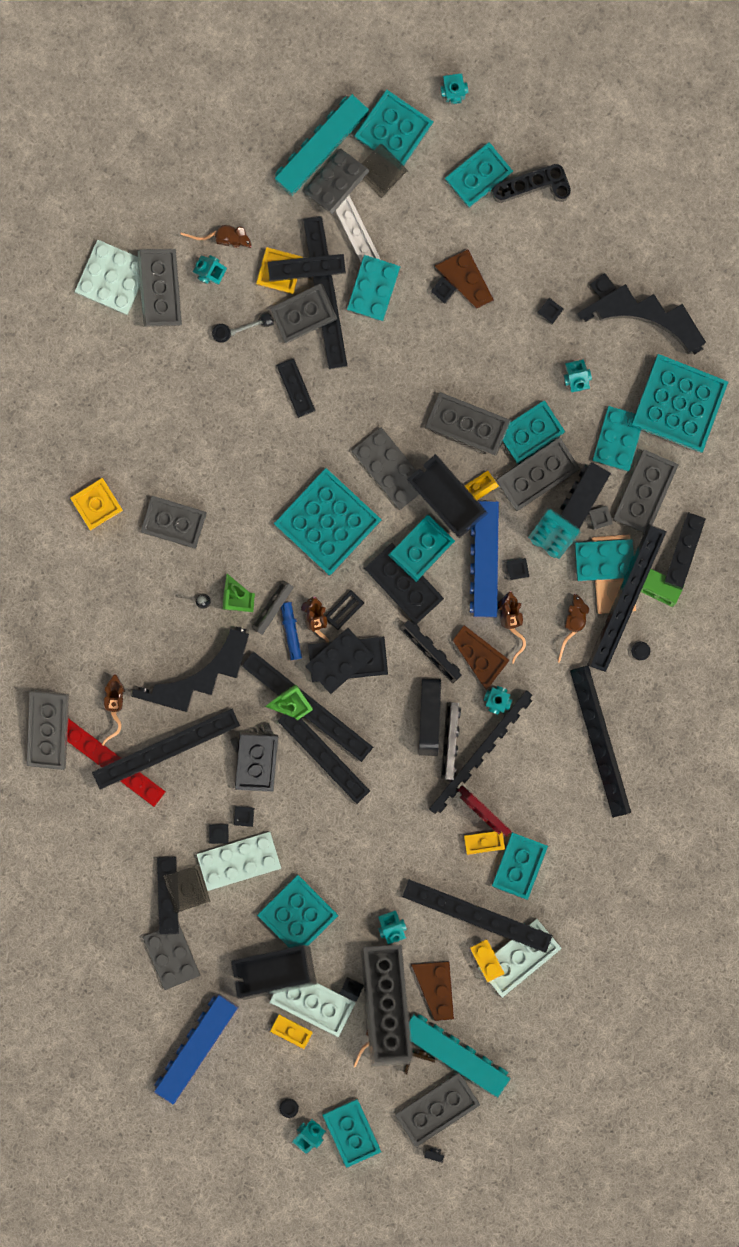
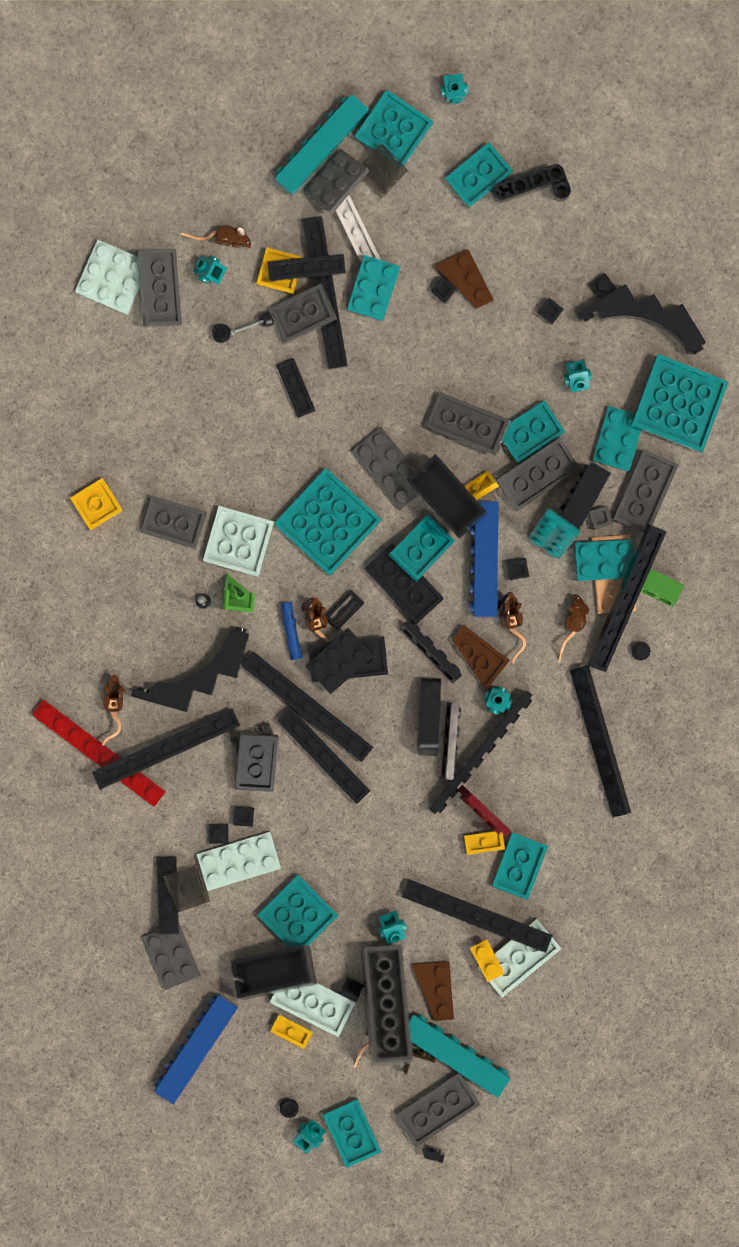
(47, 729): dark grey plate -> none
(238, 541): none -> light aqua plate
(272, 607): dark grey tile -> none
(291, 703): bright green slope -> none
(684, 551): black plate -> none

